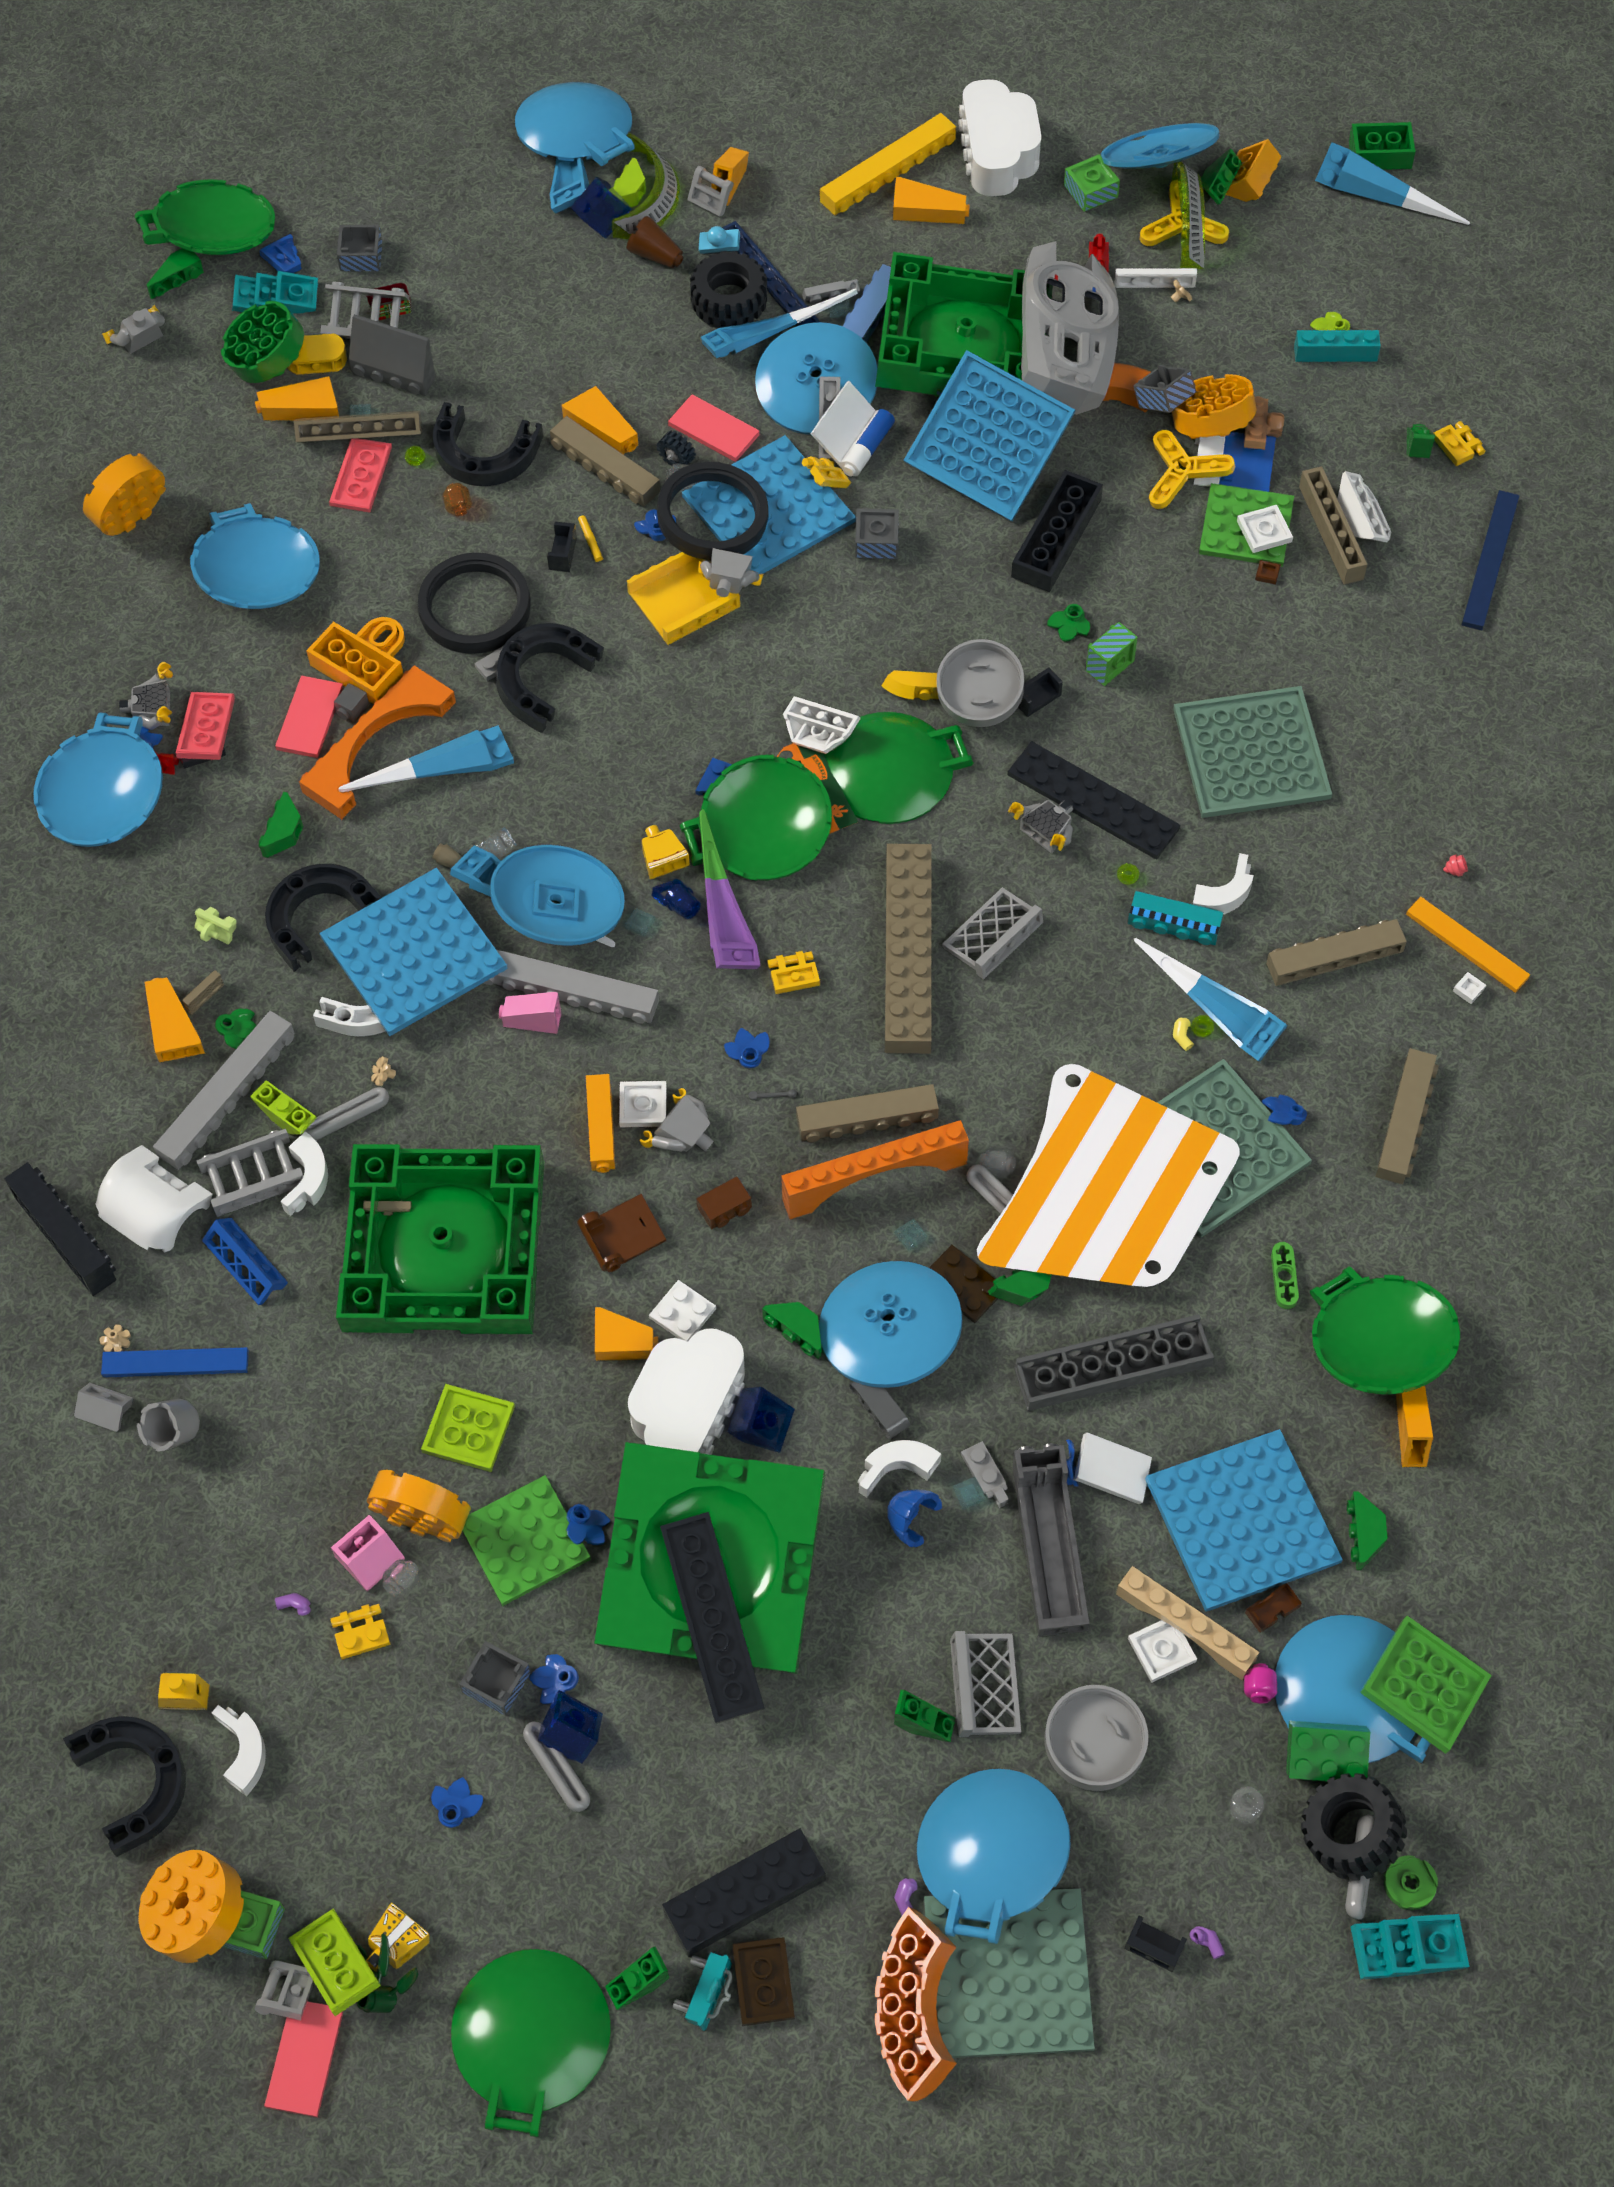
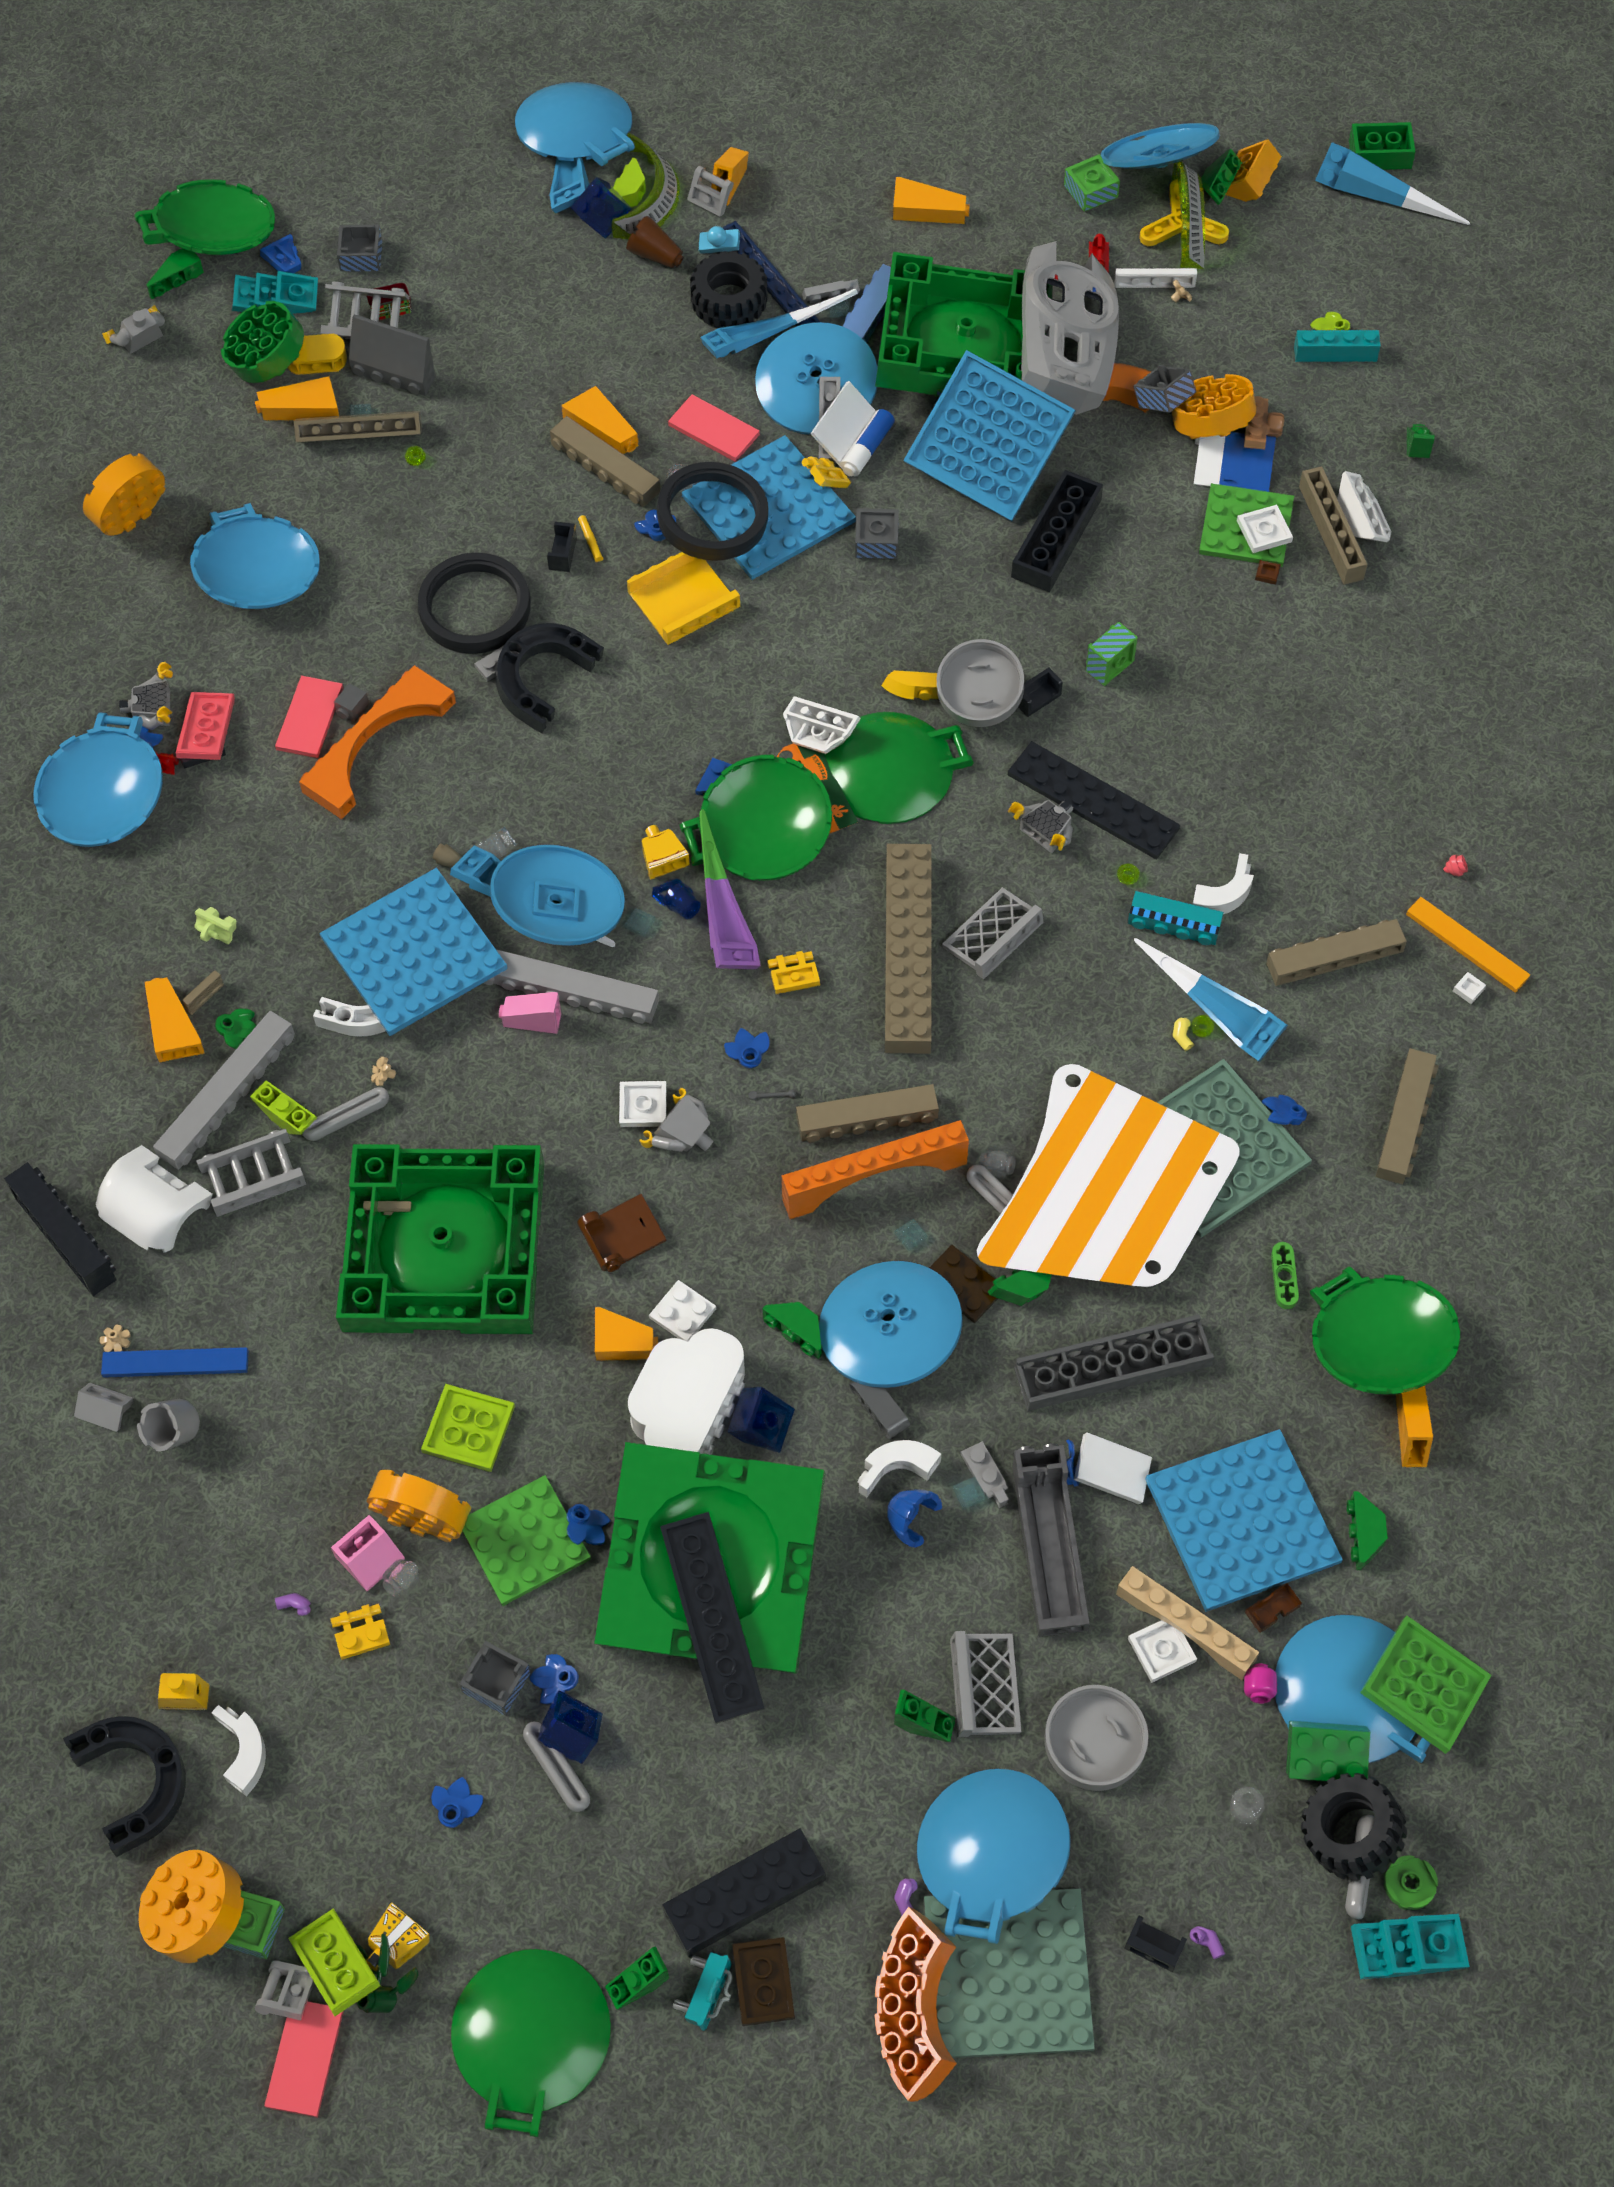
(244, 1250): blue fence -> none
(282, 828): green slope -> none
(313, 881): black piece -> none
(315, 1179): white arch -> none
(359, 658): light orange brick -> none
(360, 474): coral tile -> none
(457, 499): clear orange head -> none
(465, 754): dark azure plate -> none
(482, 470): black piece -> none
(600, 1122): light orange slope -> none
(675, 449): black wheel -> none
(724, 1203): reddish brown brick -> none
(729, 572): light grey torso -> none
(888, 164): yellow brick -> none
(998, 136): white brick -> none
(1068, 624): green plate -> none
(1195, 466): yellow piece -> none
(1252, 752): sand green plate -> none
(1454, 446): yellow plate -> none
(1490, 560): dark blue tile -> none

